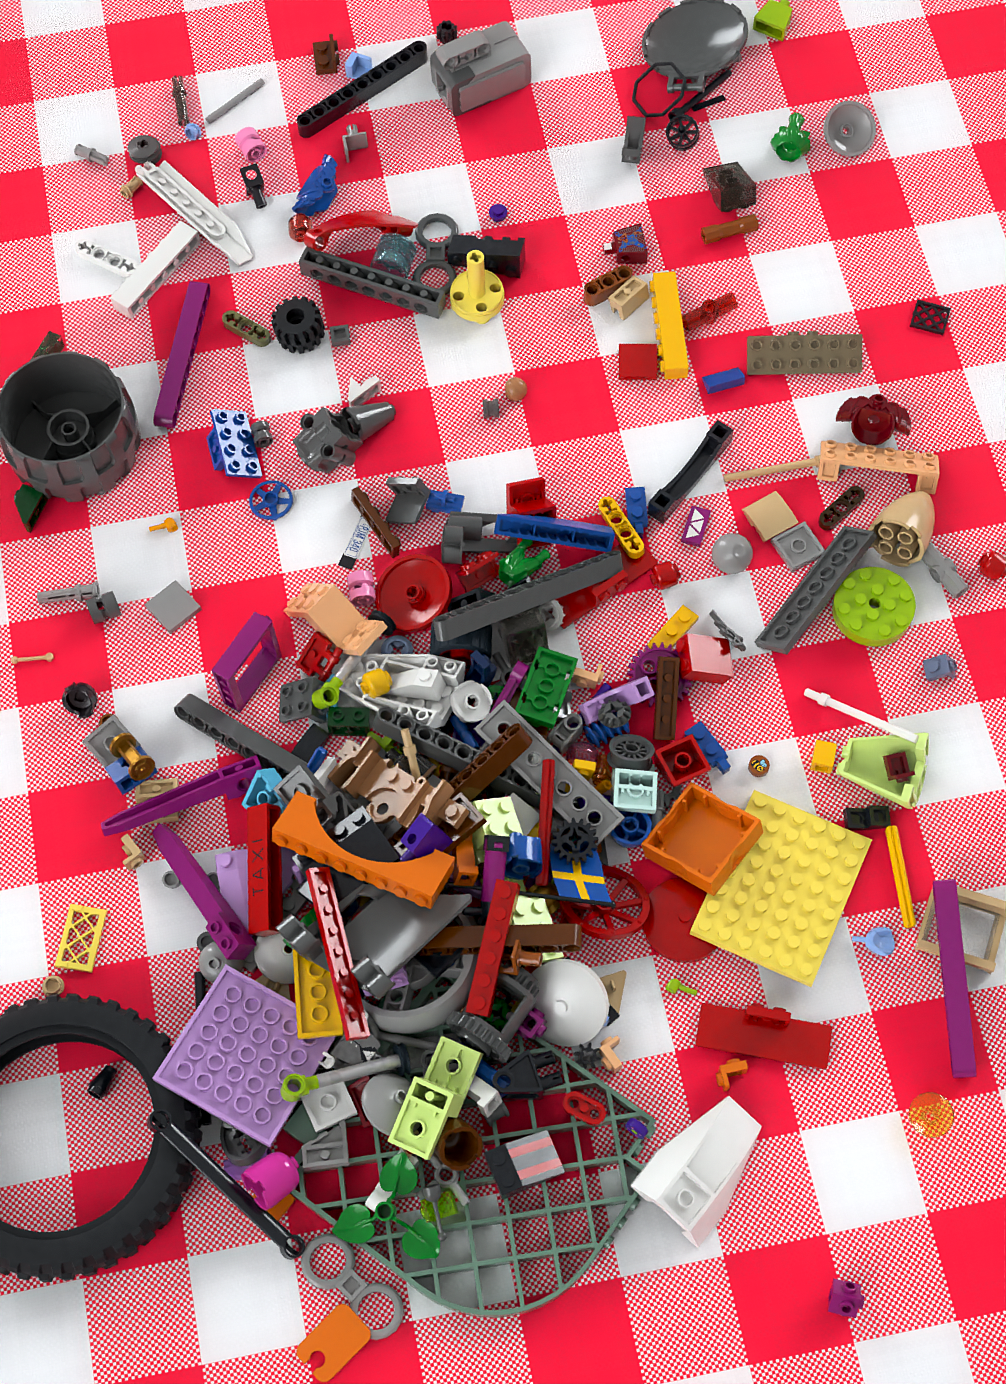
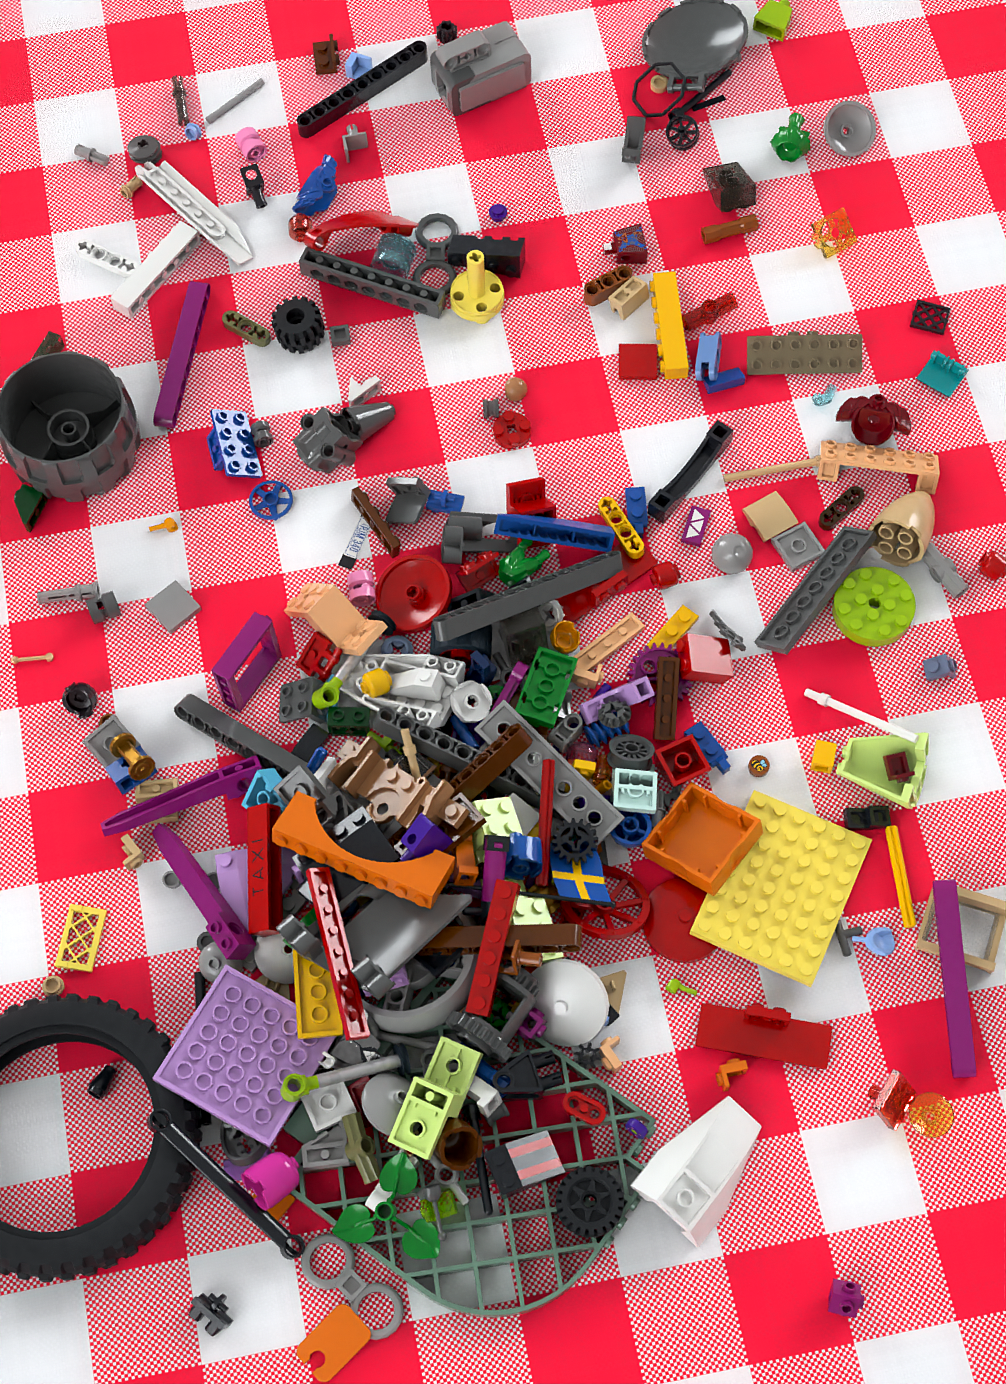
(213, 1309): none -> black hips
(360, 1147): none -> olive piece
(472, 1114): none -> black piece
(511, 420): none -> red plate
(565, 637): none -> light orange hair
(583, 1219): none -> black wheel
(609, 642): none -> light nougat plate
(659, 84): none -> tan tile
(708, 356): none -> medium blue piece
(826, 398): none -> clear light blue arm
(842, 936): none -> dark grey piece
(844, 228): none -> piece
(892, 1099): none -> clear red plate
(942, 373): none -> teal hinge

